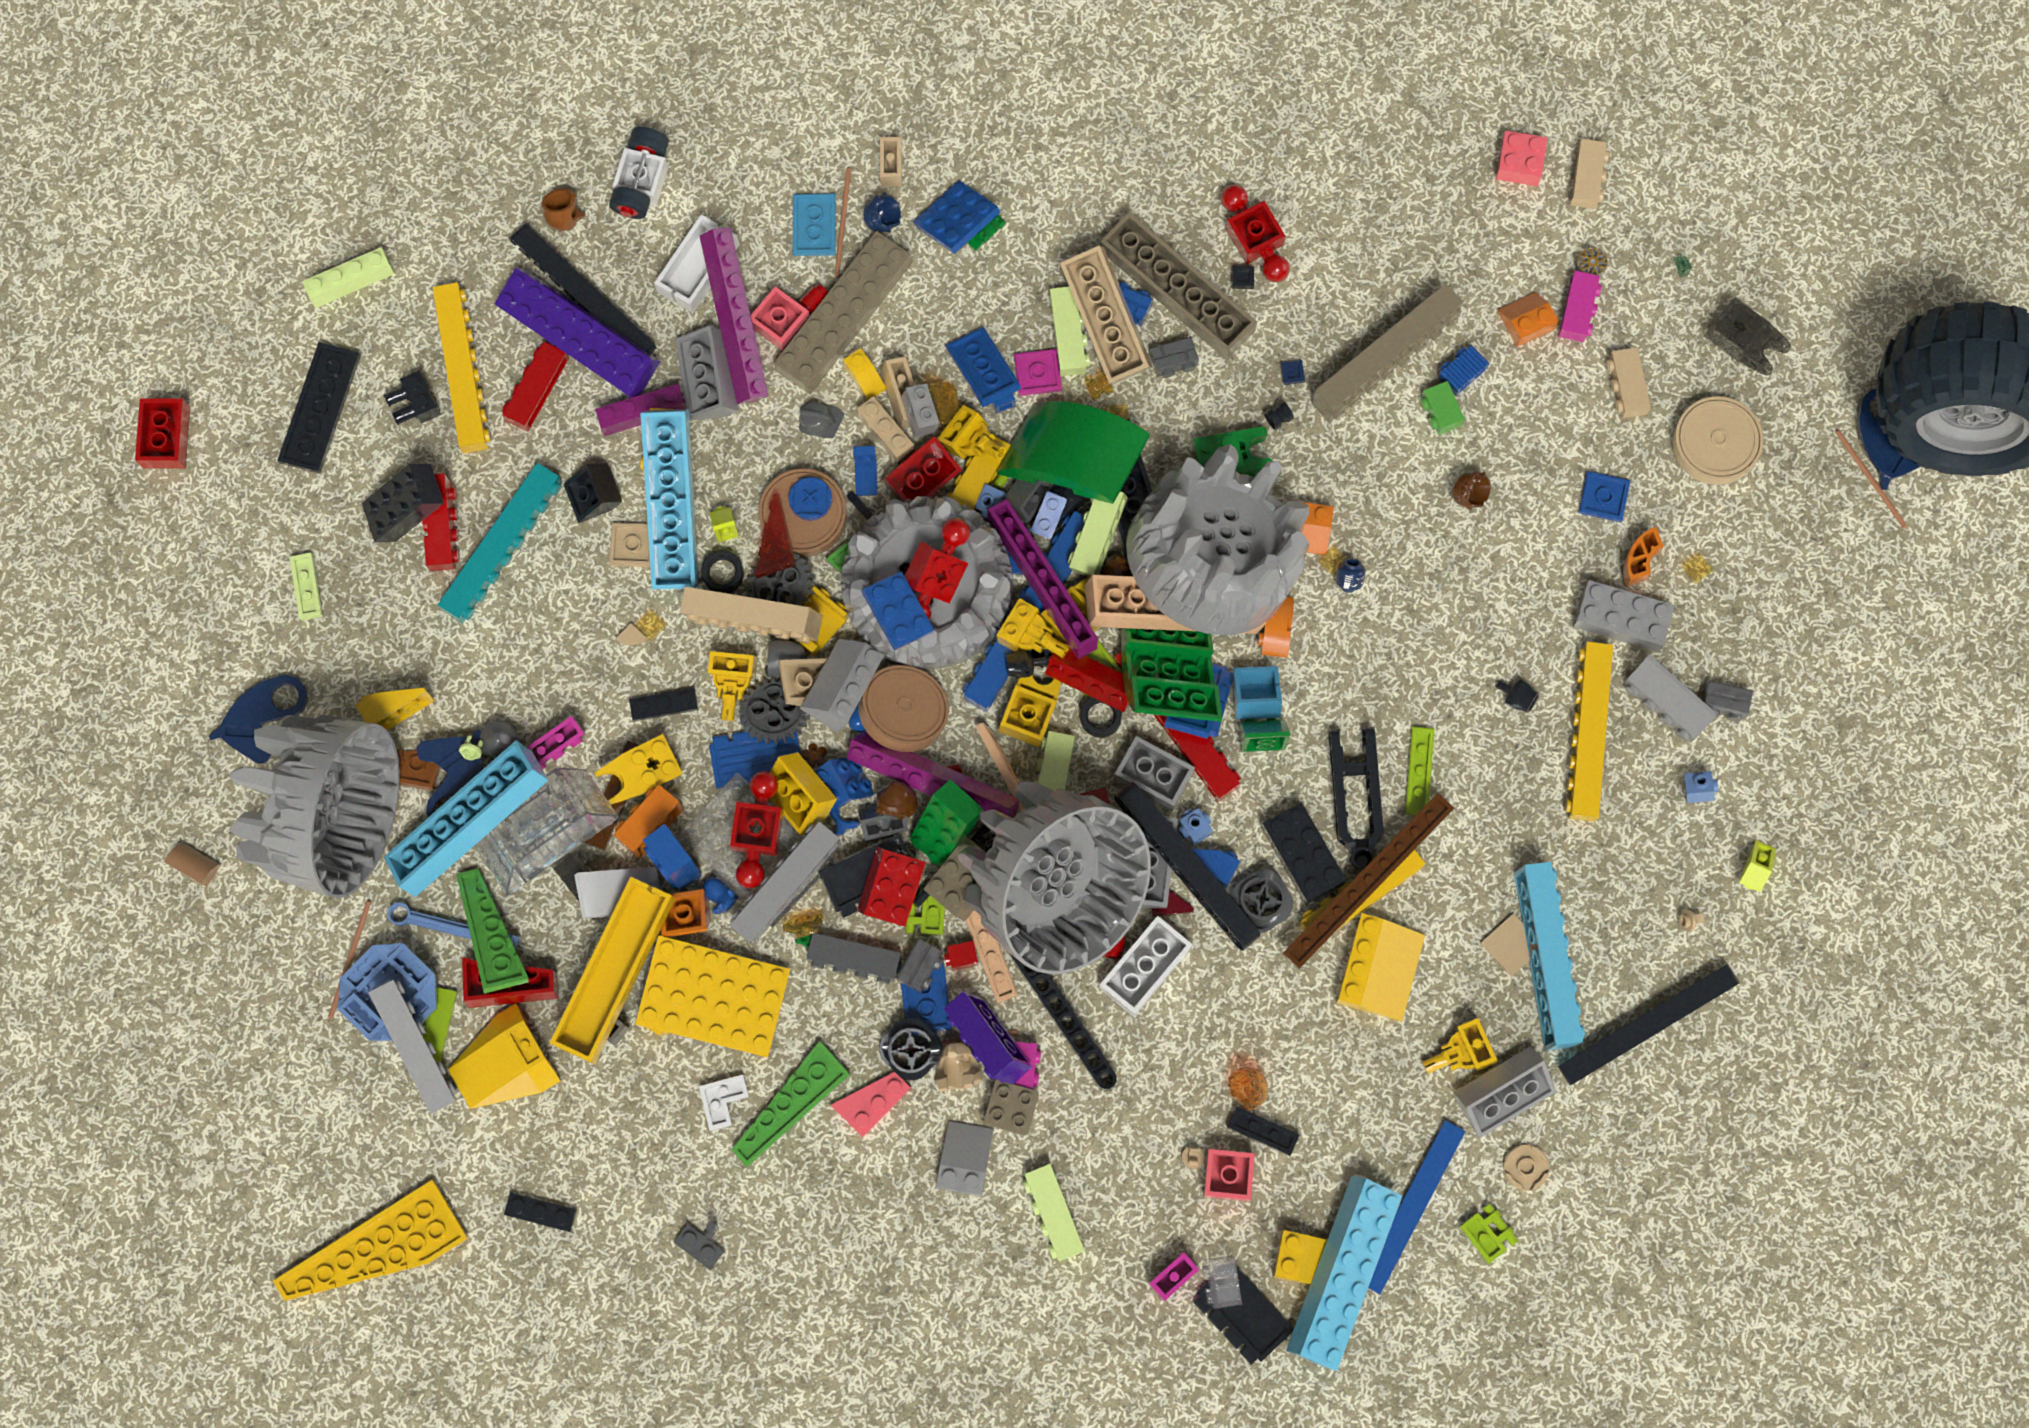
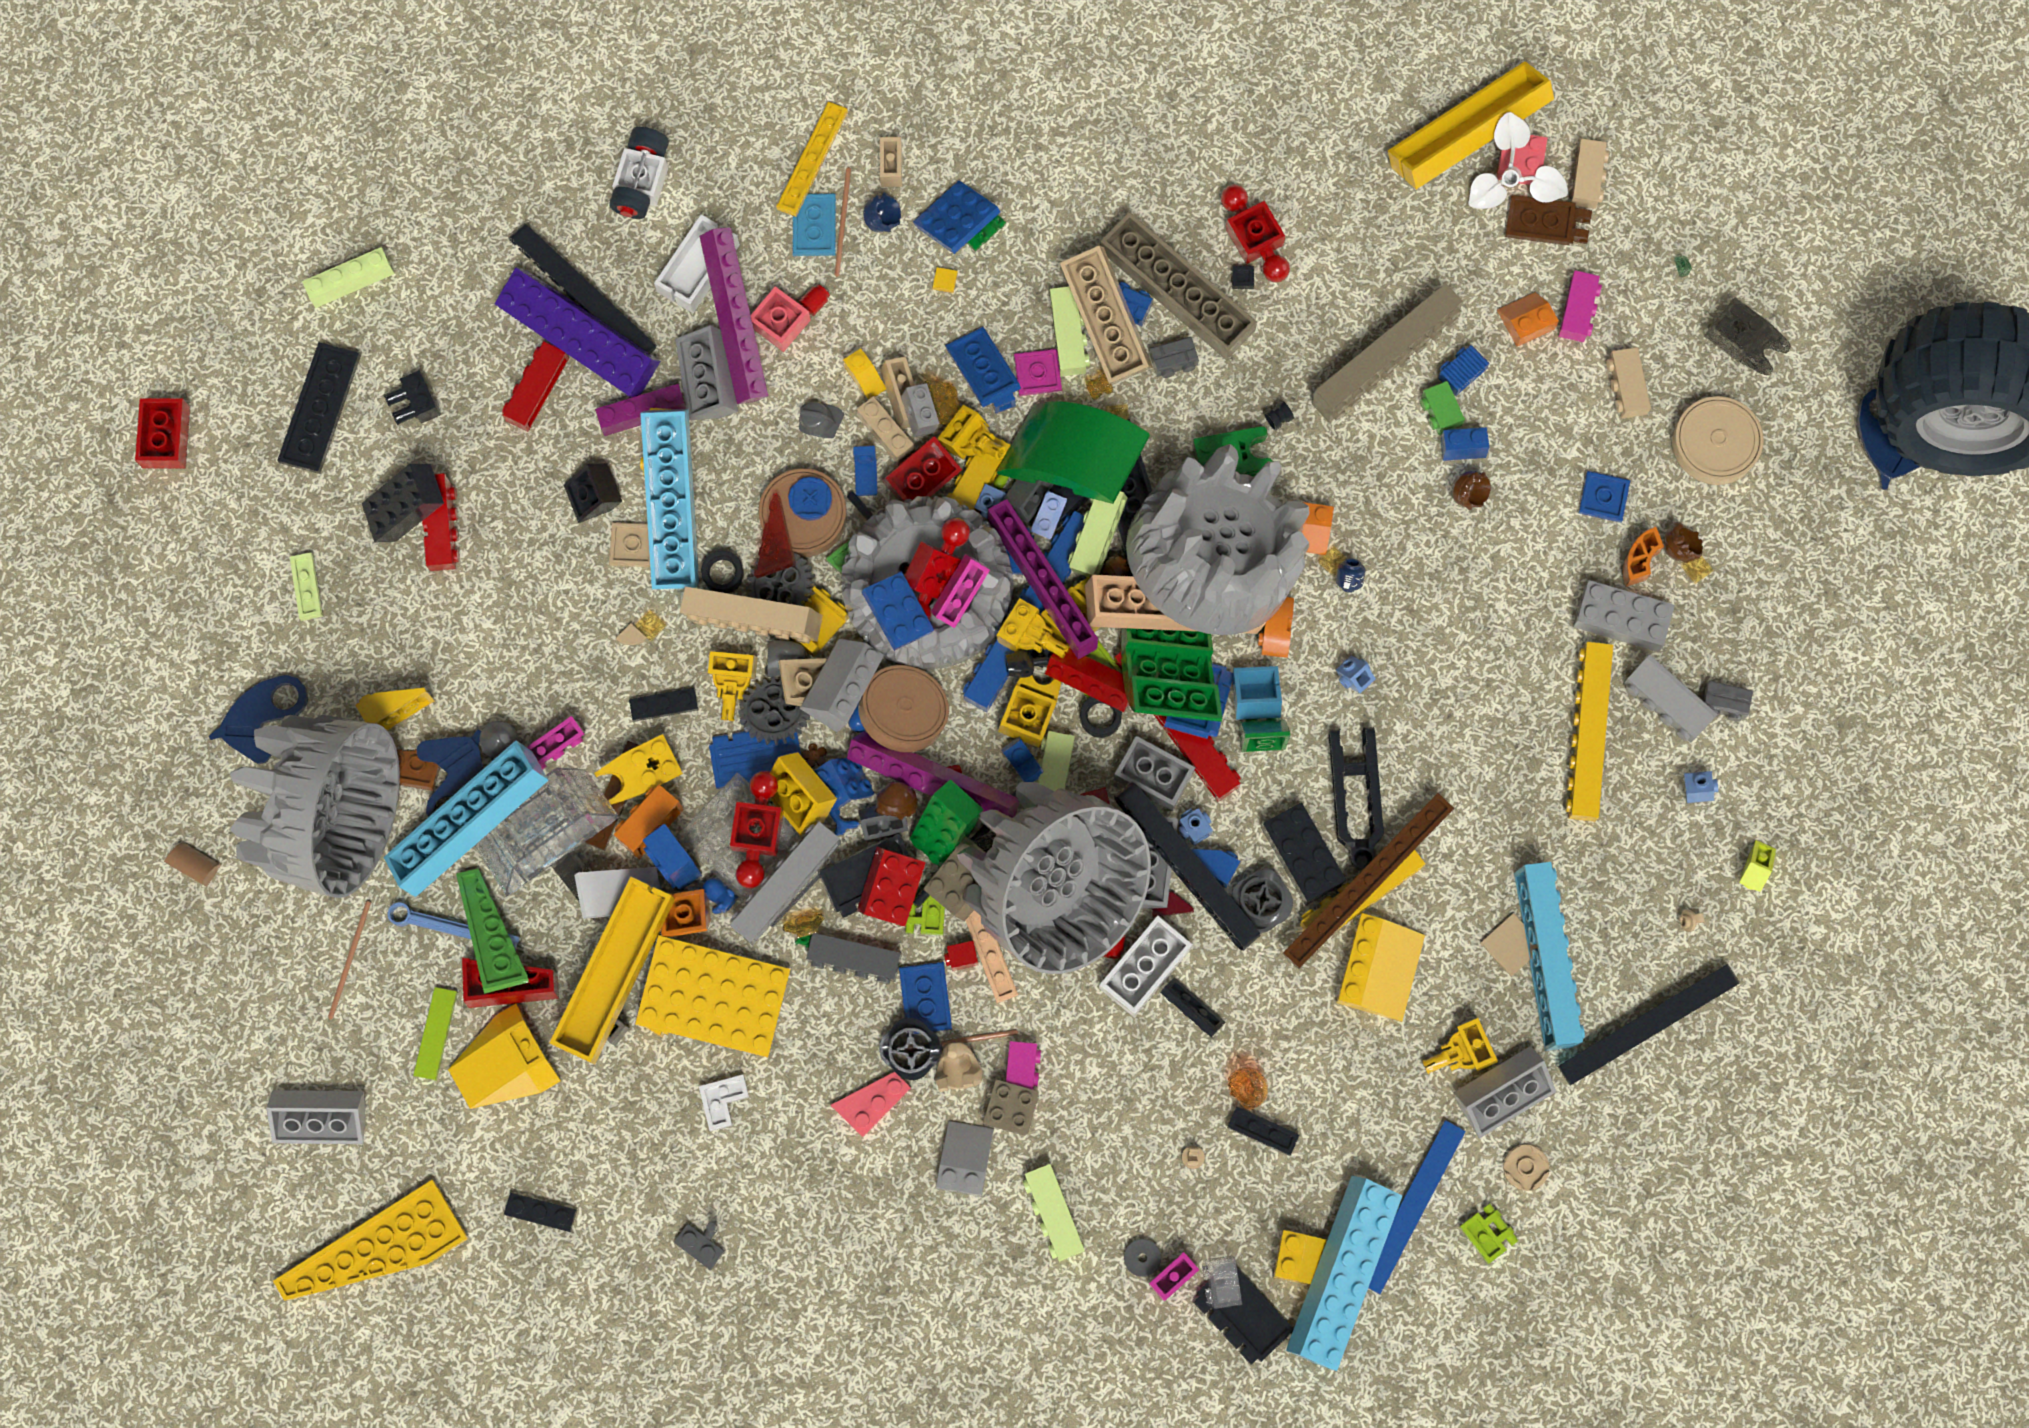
(316, 1117): none -> light grey slope
(375, 967): medium blue piece -> none
(411, 1045): light grey brick -> none
(460, 368): yellow brick -> none
(471, 751): yellowish green plate -> none
(500, 543): teal brick -> none
(560, 210): dark orange piece -> none
(724, 524): neon yellow slope -> none
(804, 1090): bright green wing -> none
(812, 159): none -> yellow tile
(843, 313): dark tan brick -> none
(920, 966): flat silver brick -> none
(945, 280): none -> yellow tile
(960, 590): none -> dark pink brick
(987, 1038): dark purple brick -> none
(999, 759): light nougat tile -> none
(1022, 760): none -> blue bracket
(1069, 1034): black beam -> none
(1145, 1247): none -> dark grey piece
(1192, 1007): none -> black plate
(1229, 1175): coral brick -> none
(1292, 372): dark blue tile -> none
(1355, 674): none -> medium blue brick
(1419, 769): lime tile -> none
(1464, 444): none -> blue brick
(1469, 125): none -> yellow piece
(1488, 191): none -> white plant
(1520, 695): black piece -> none
(1546, 221): none -> reddish brown tile
(1592, 262): wheel -> none
(1682, 543): none -> reddish brown hair
(1869, 476): nougat axle -> none

